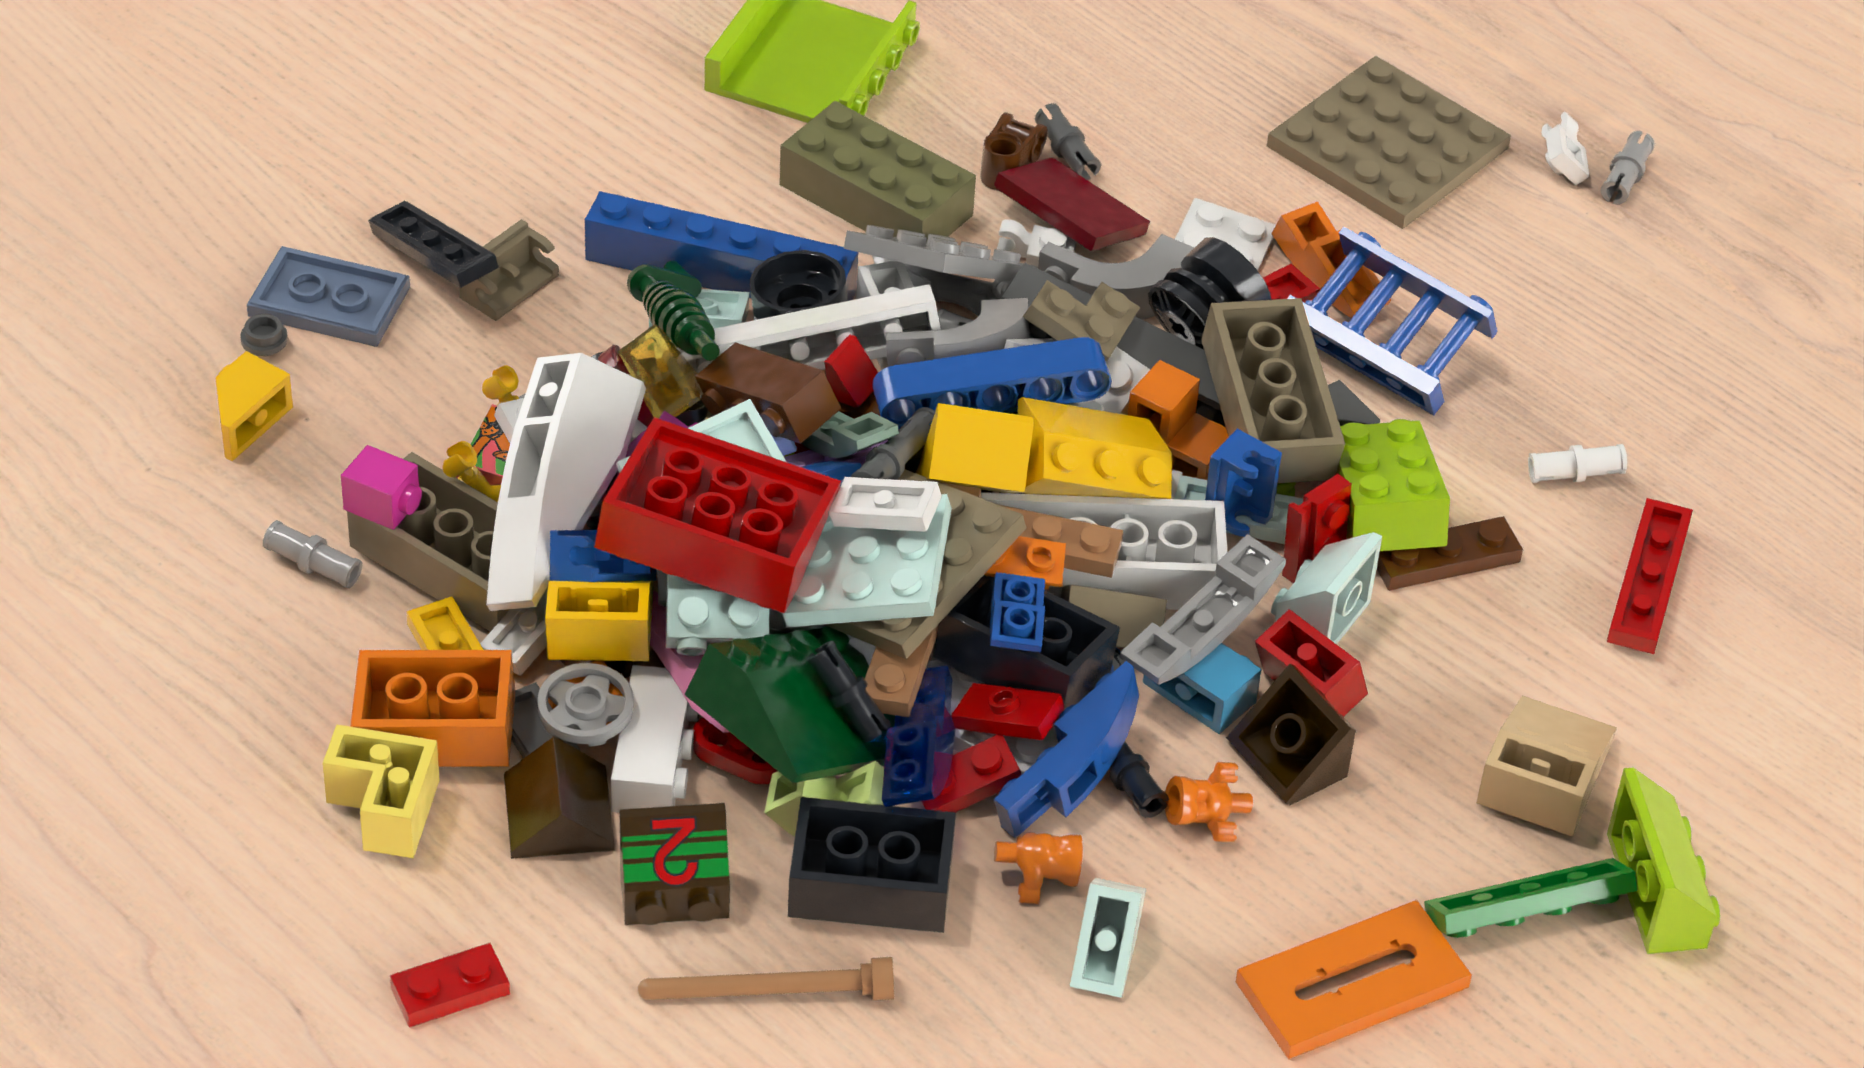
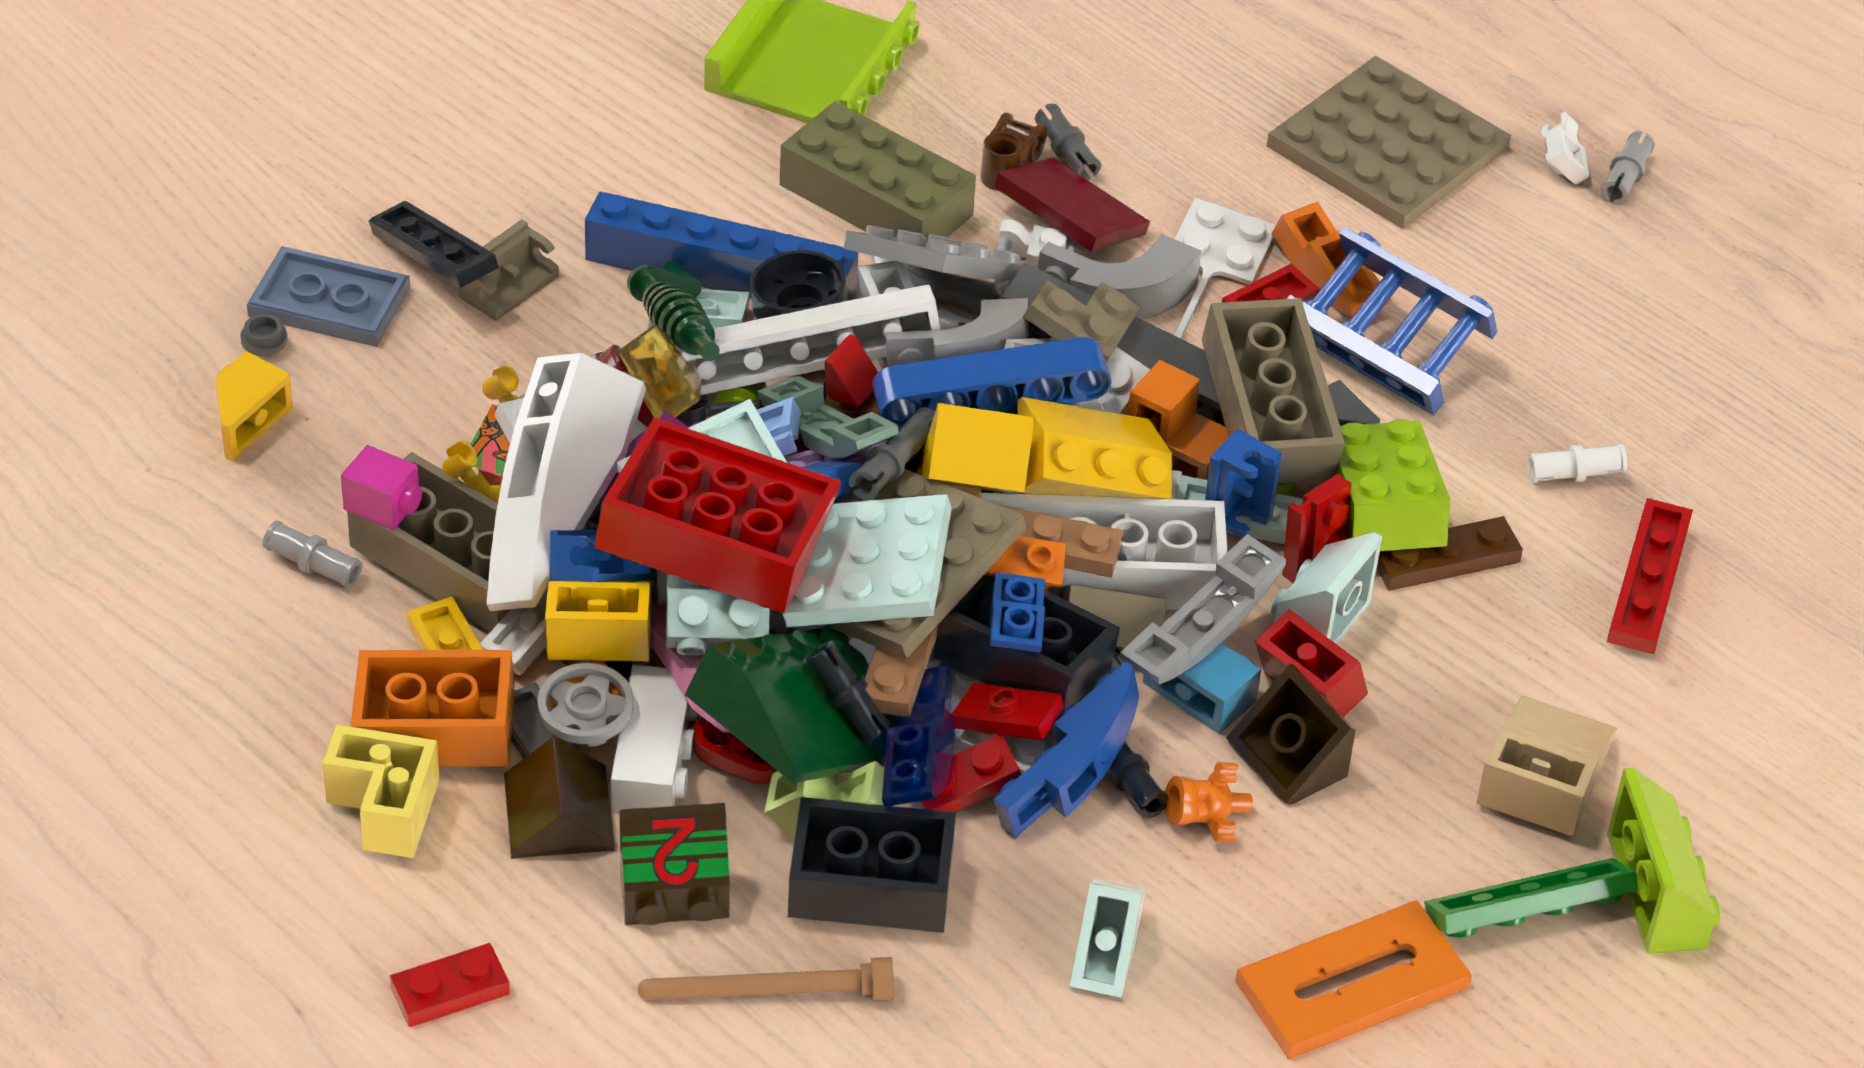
(786, 393): reddish brown brick -> none
(885, 504): white plate -> none
(1040, 858): orange piece -> none
(1207, 275): black wheel -> none

